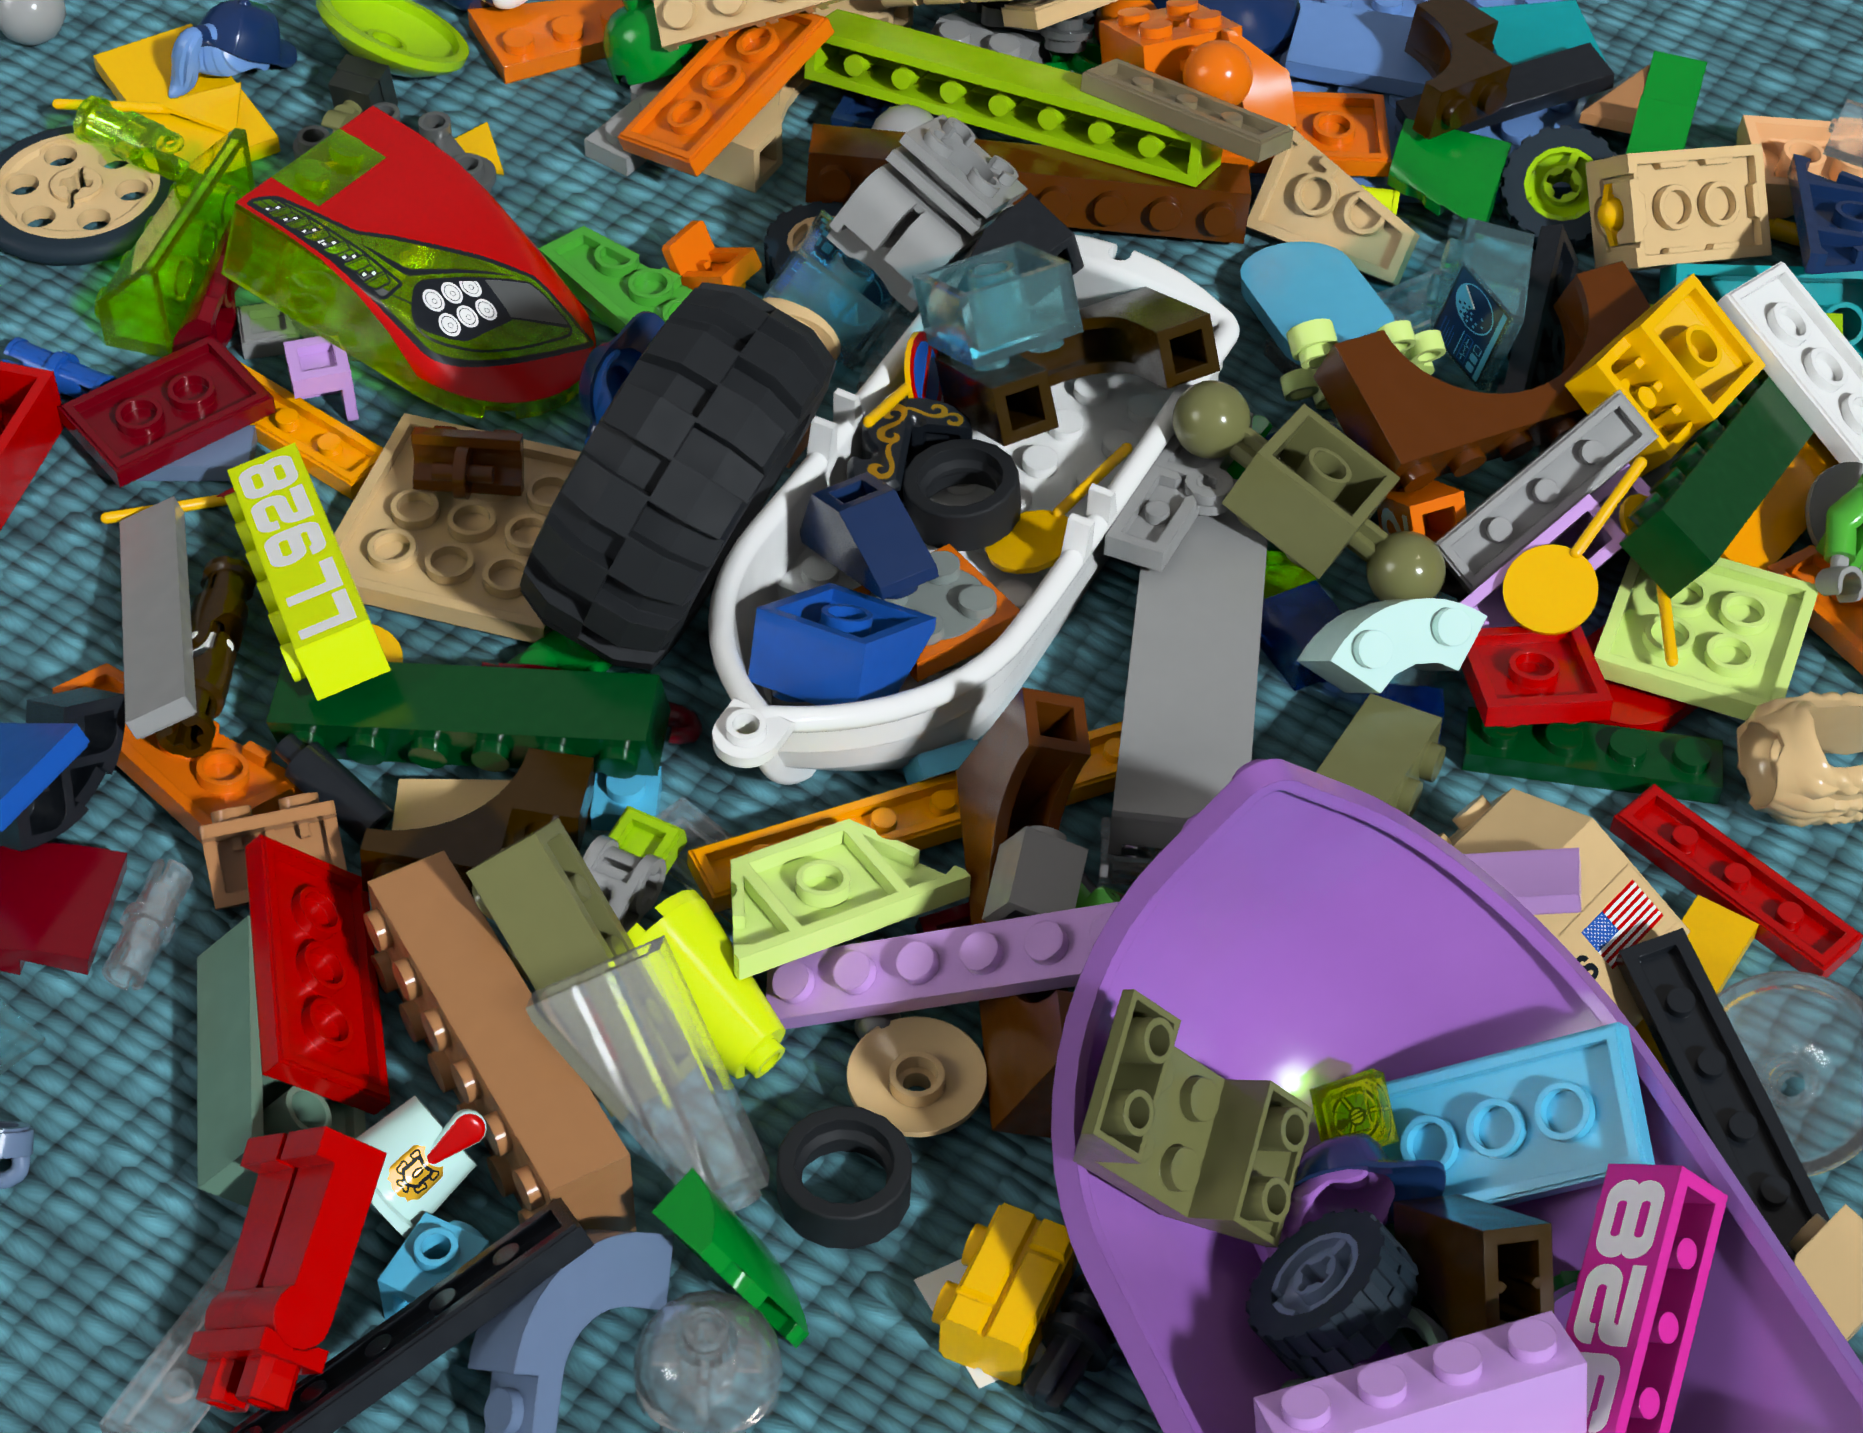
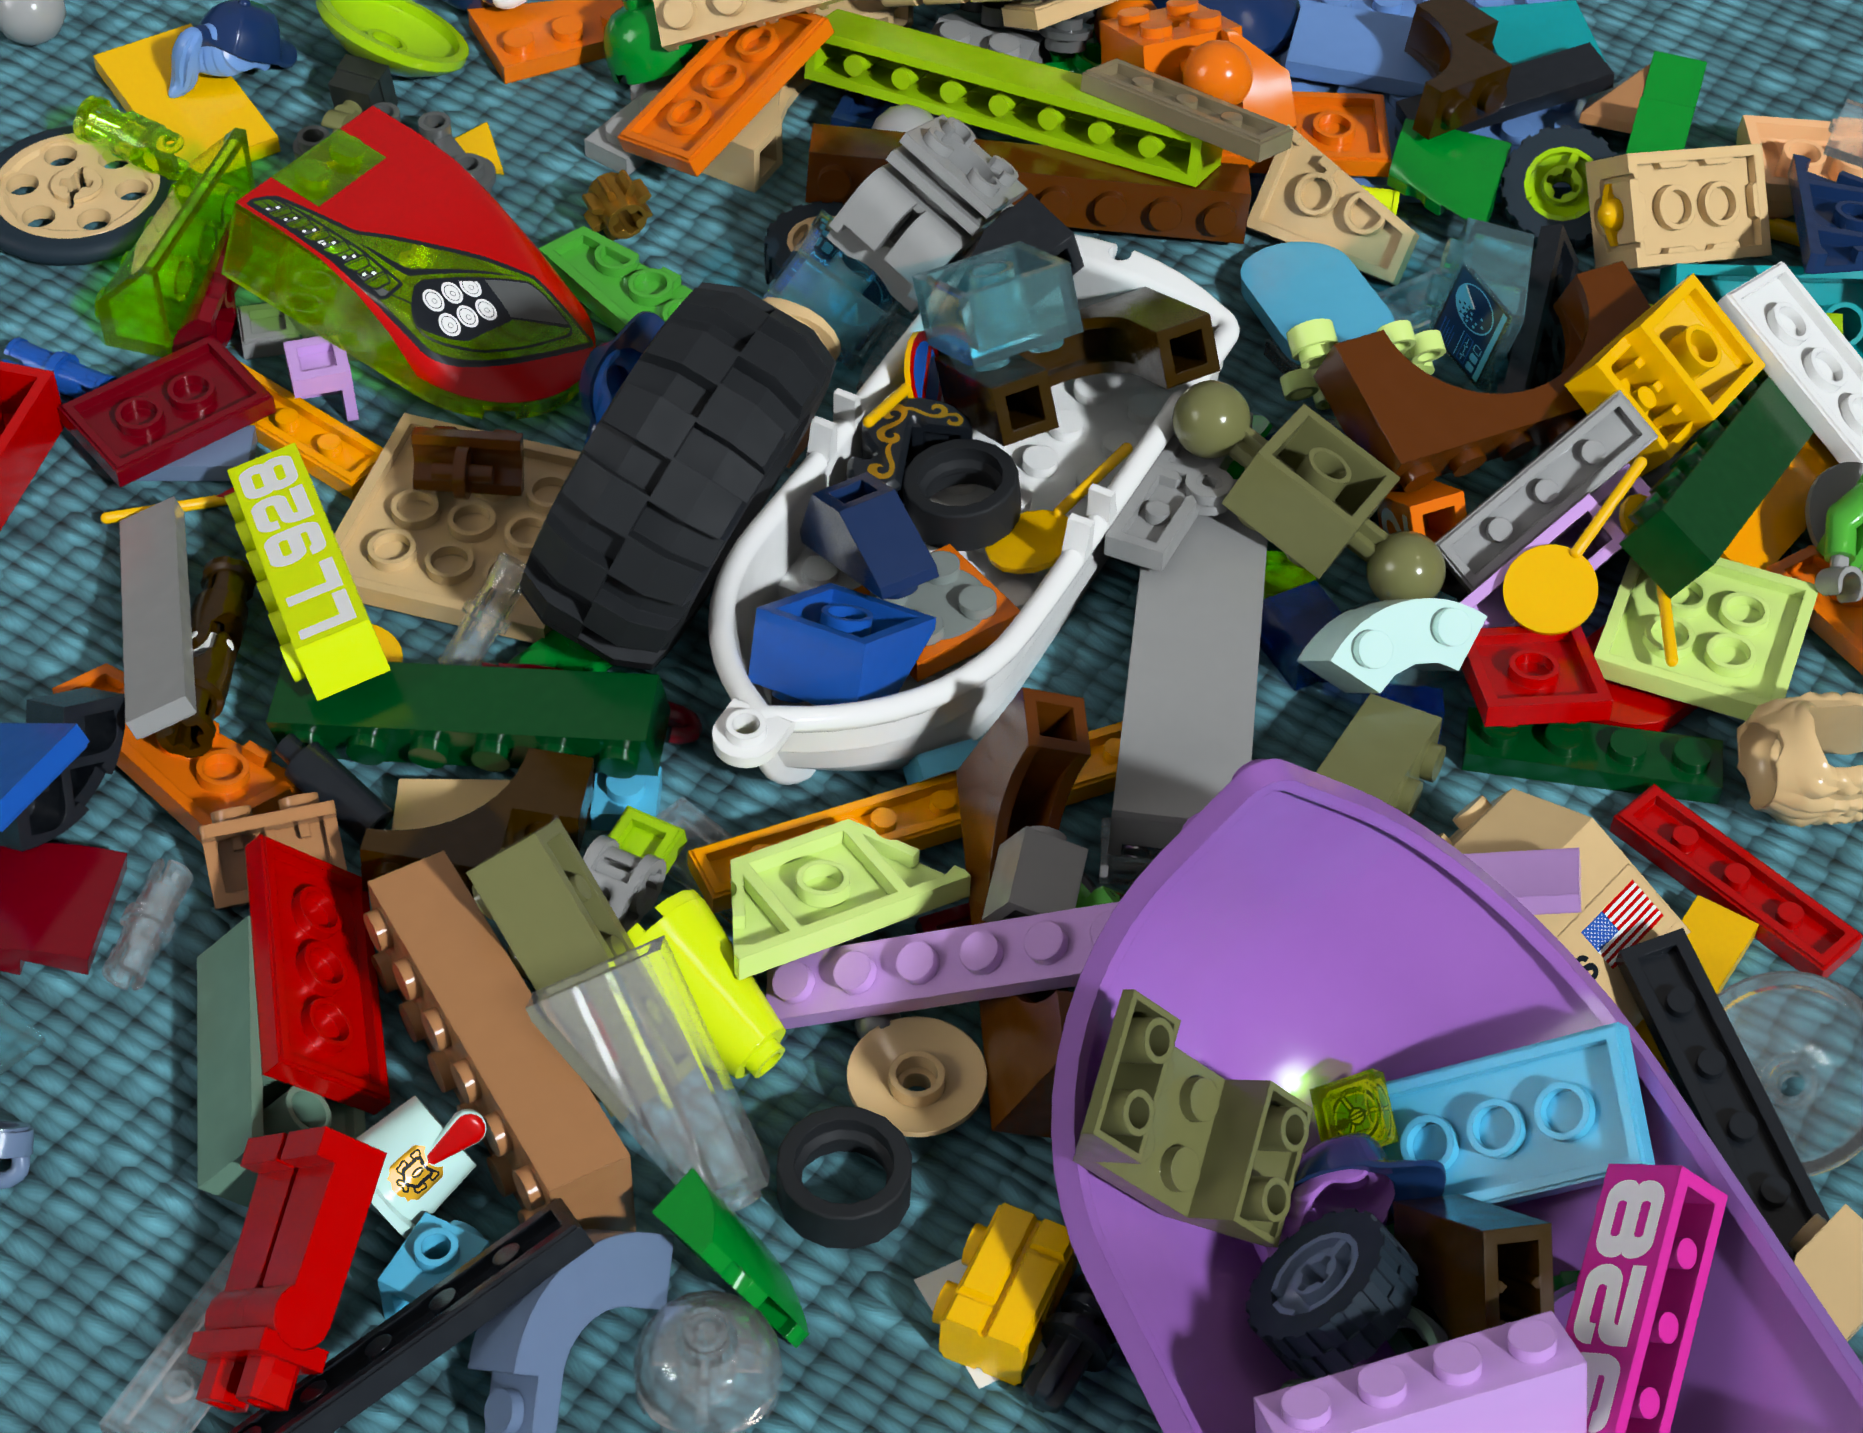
(211, 108): yellow piece -> none
(486, 614): none -> clear pin
(617, 205): none -> pearl gold gear
(699, 261): orange bracket -> none

